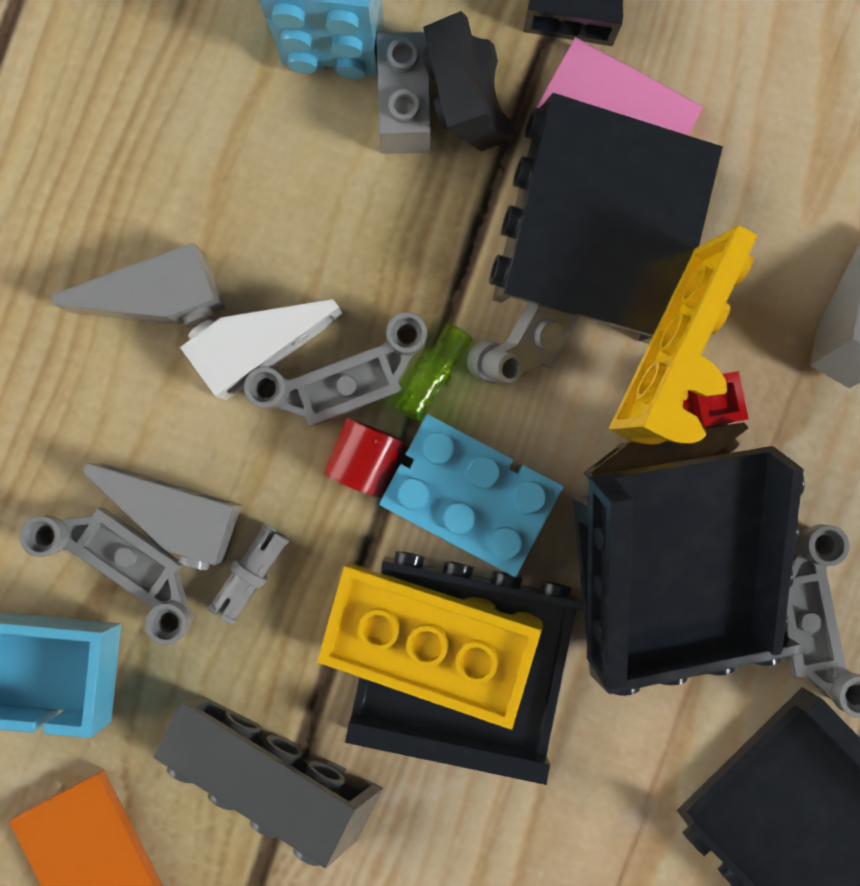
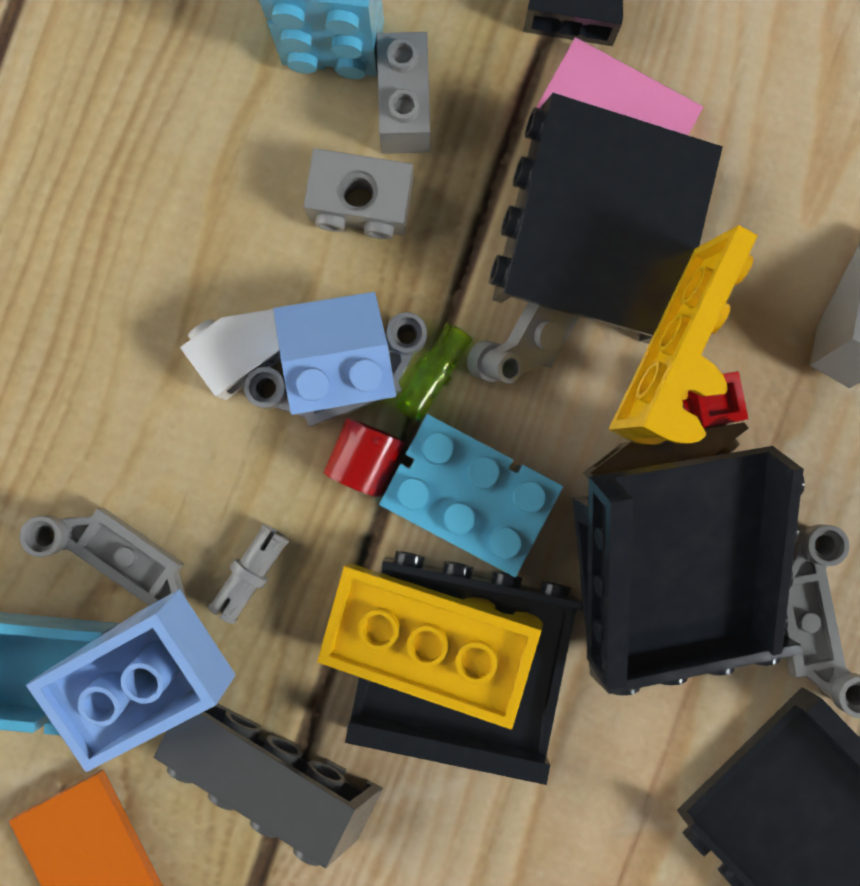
(133, 682): none -> light blue slope
(161, 289): light grey slope -> none
(174, 516): light grey slope -> none
(334, 353): none -> light blue slope
(338, 174): none -> light grey brick
(465, 82): black brick -> none

